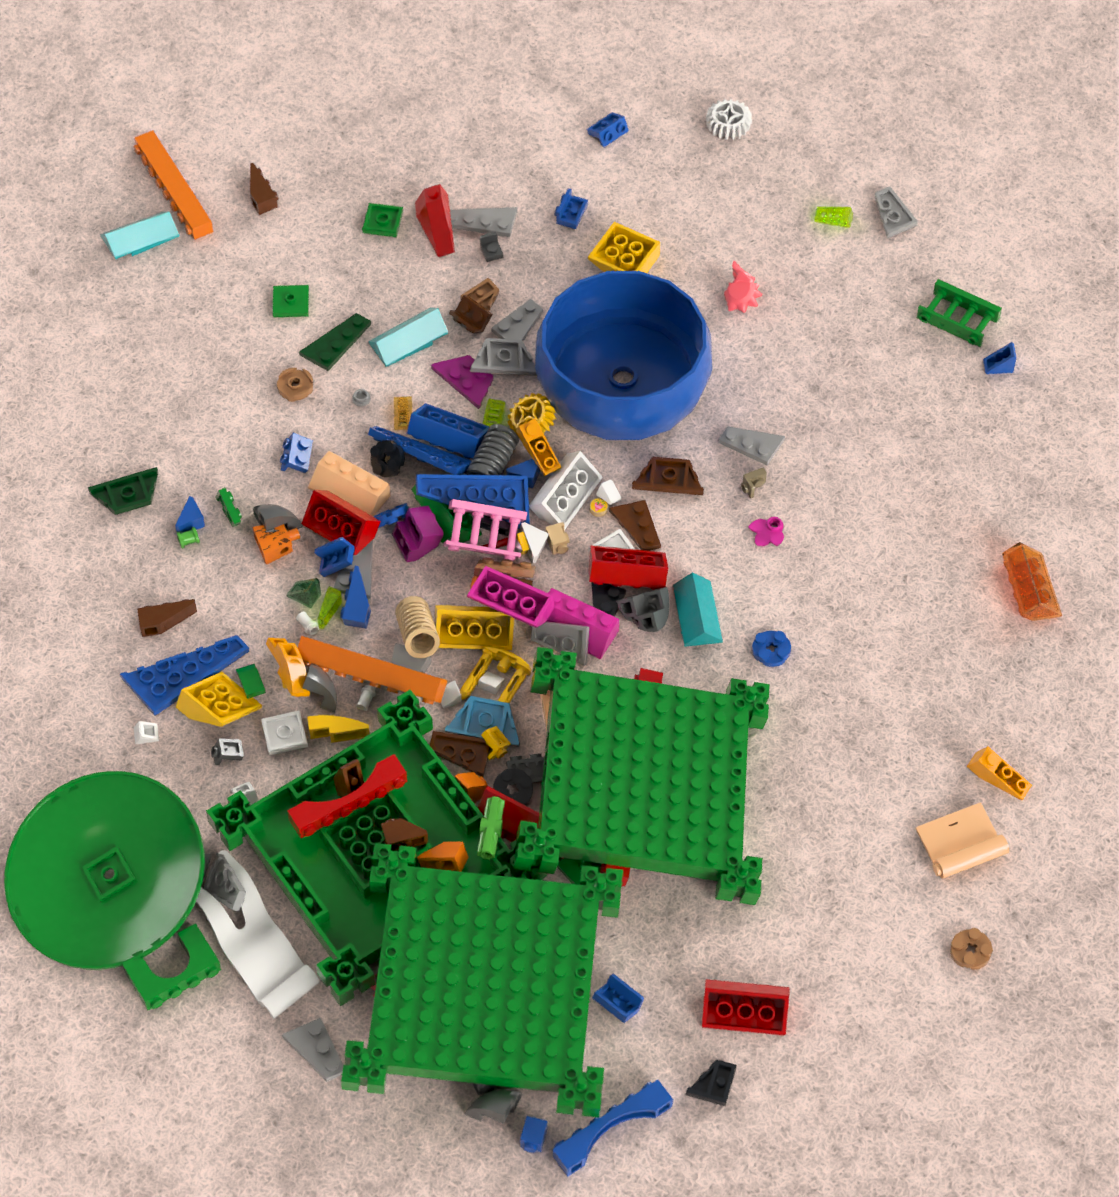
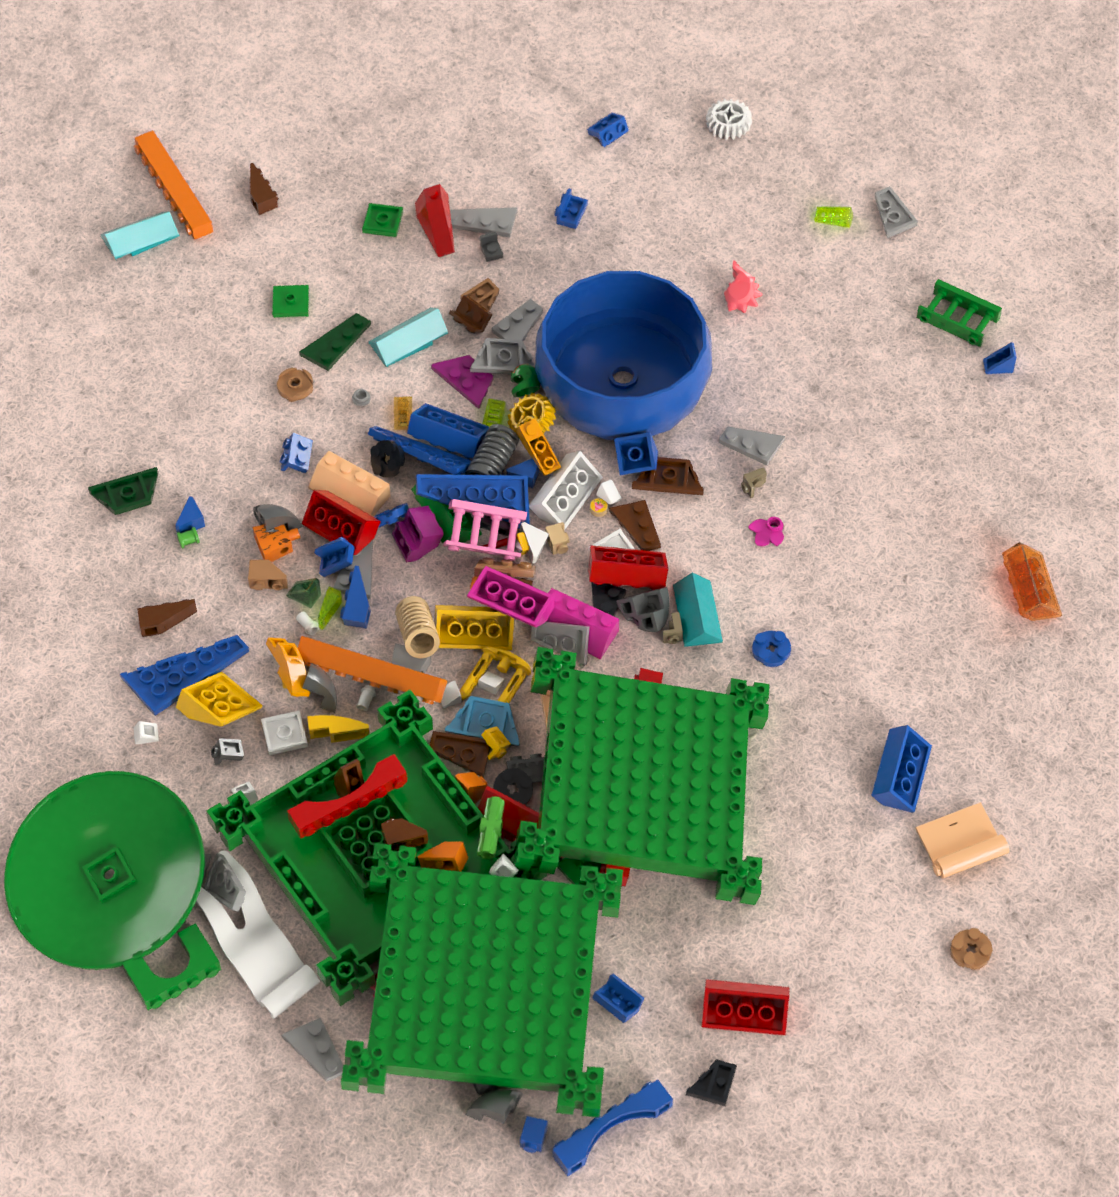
(226, 499): green wing -> none
(250, 681): green slope -> none
(266, 575): none -> medium nougat slope
(503, 867): none -> white slope
(527, 380): none -> green helmet
(625, 250): yellow slope -> none
(636, 453): none -> blue slope
(675, 631): none -> dark tan bracket
(901, 769): none -> blue slope
(996, 771): light orange slope -> none

